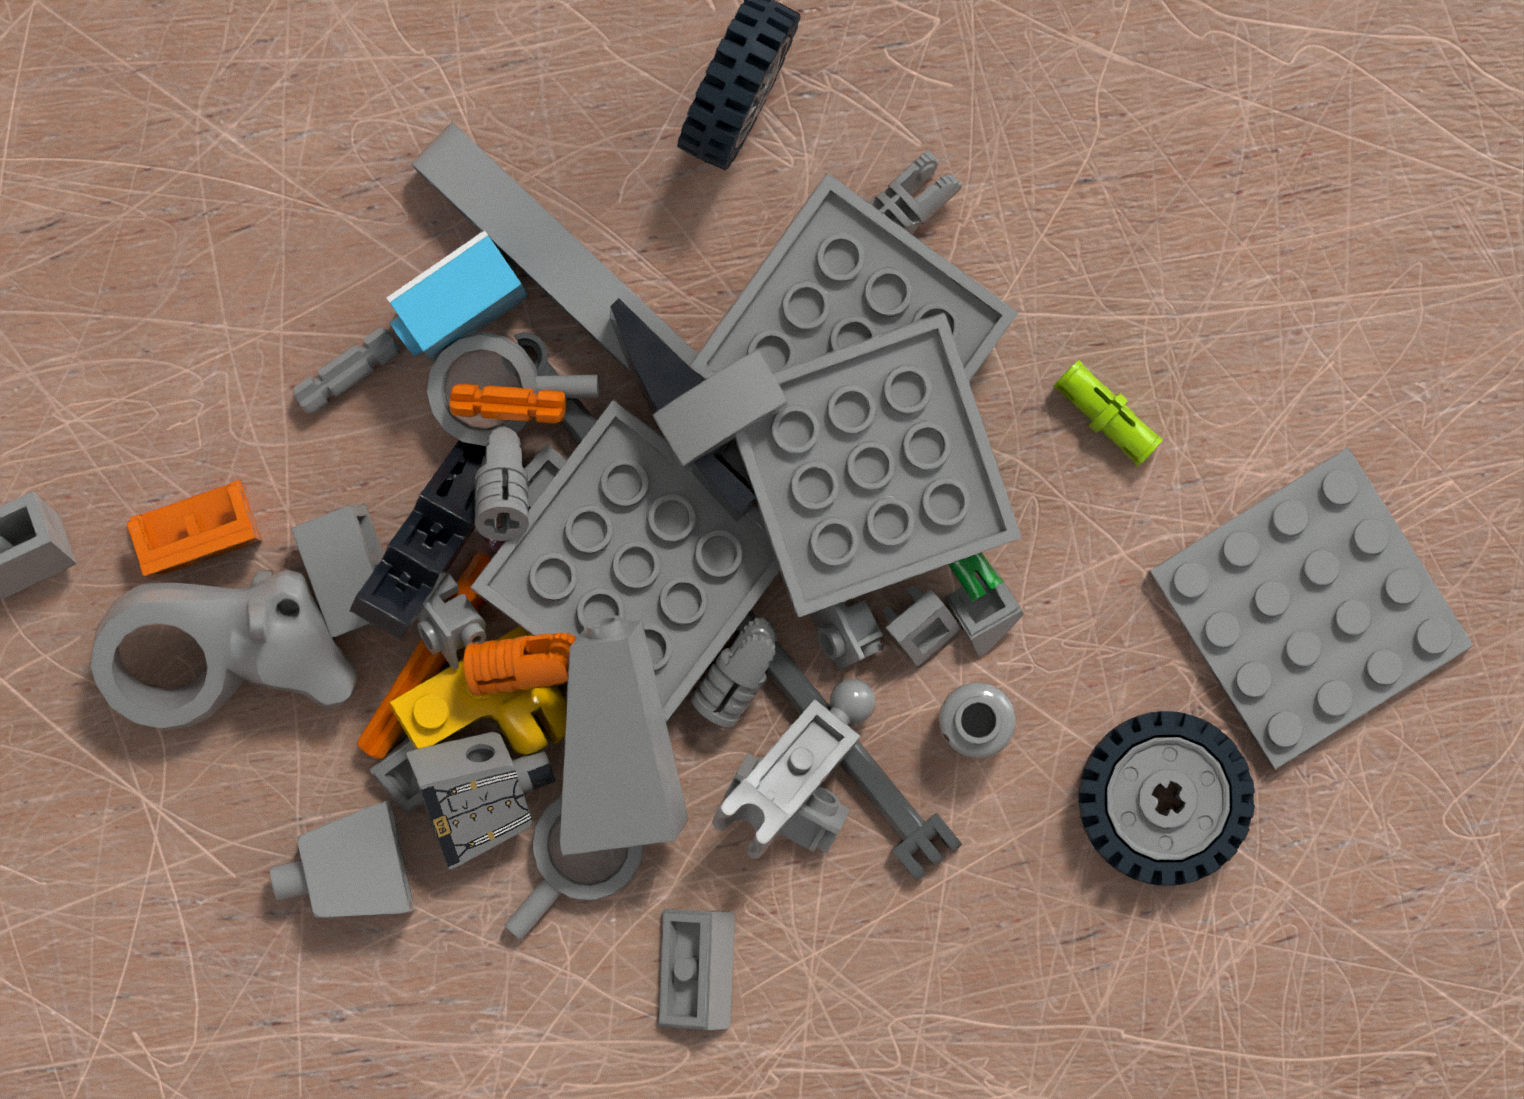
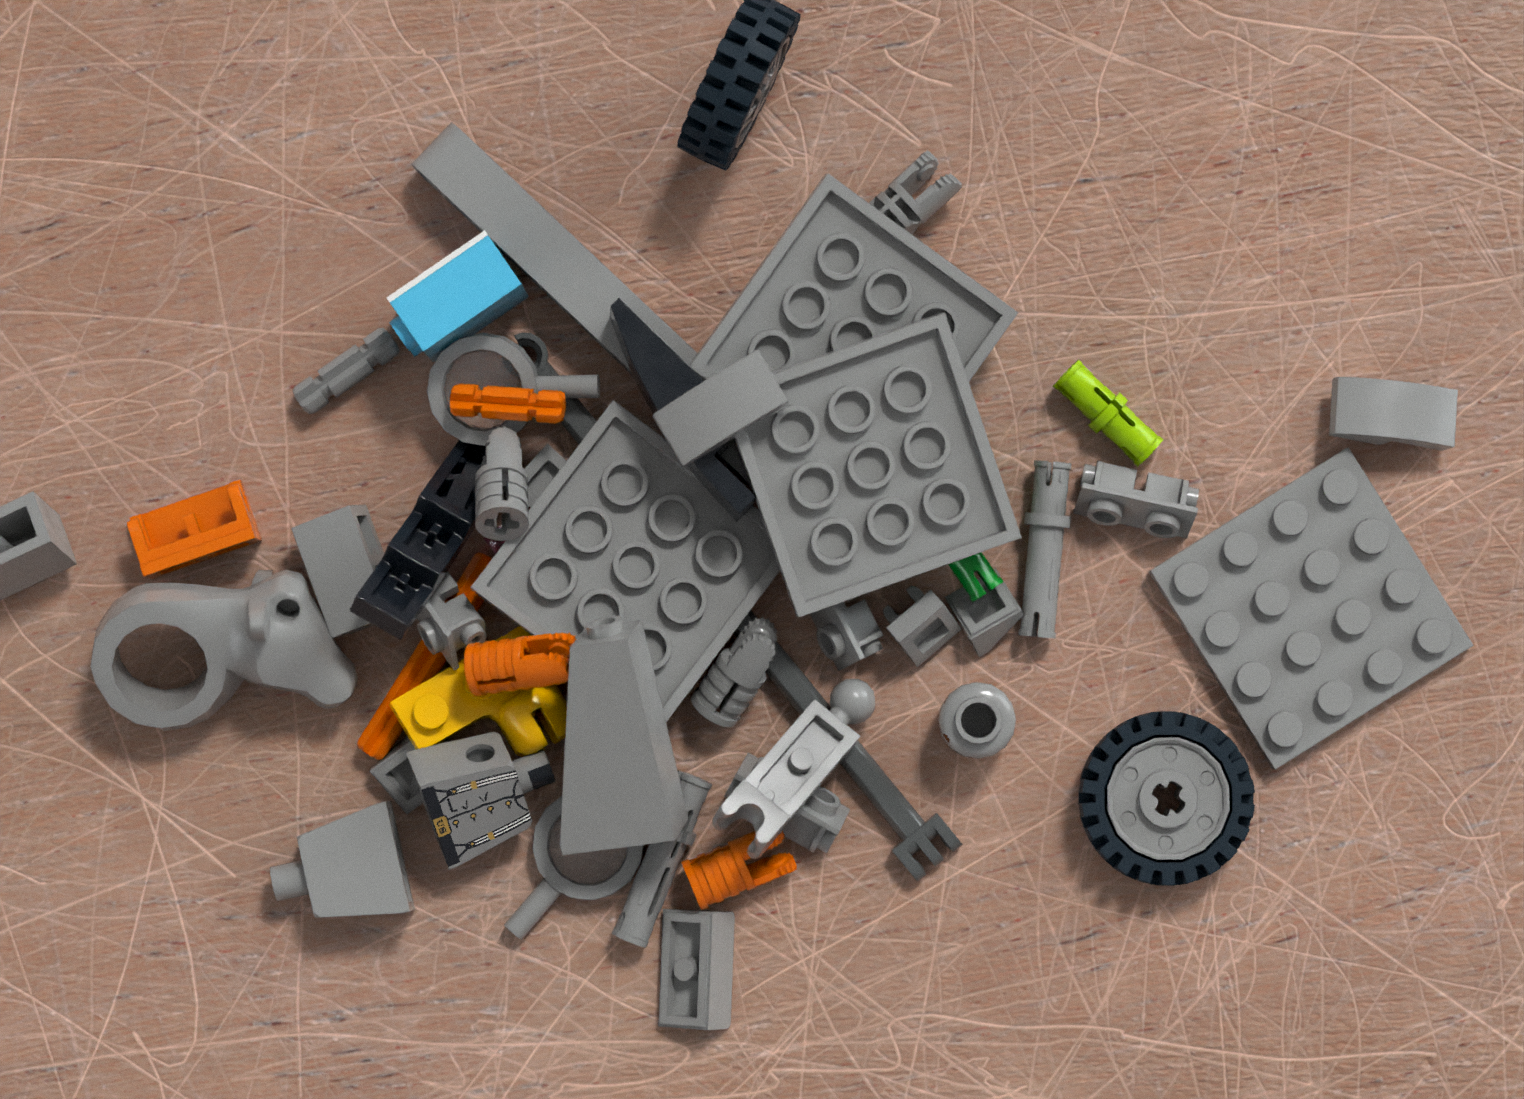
(659, 869): none -> light grey pin
(725, 873): none -> orange hinge
(1044, 548): none -> light grey pin
(1162, 509): none -> light grey hinge
(1393, 411): none -> light grey slope

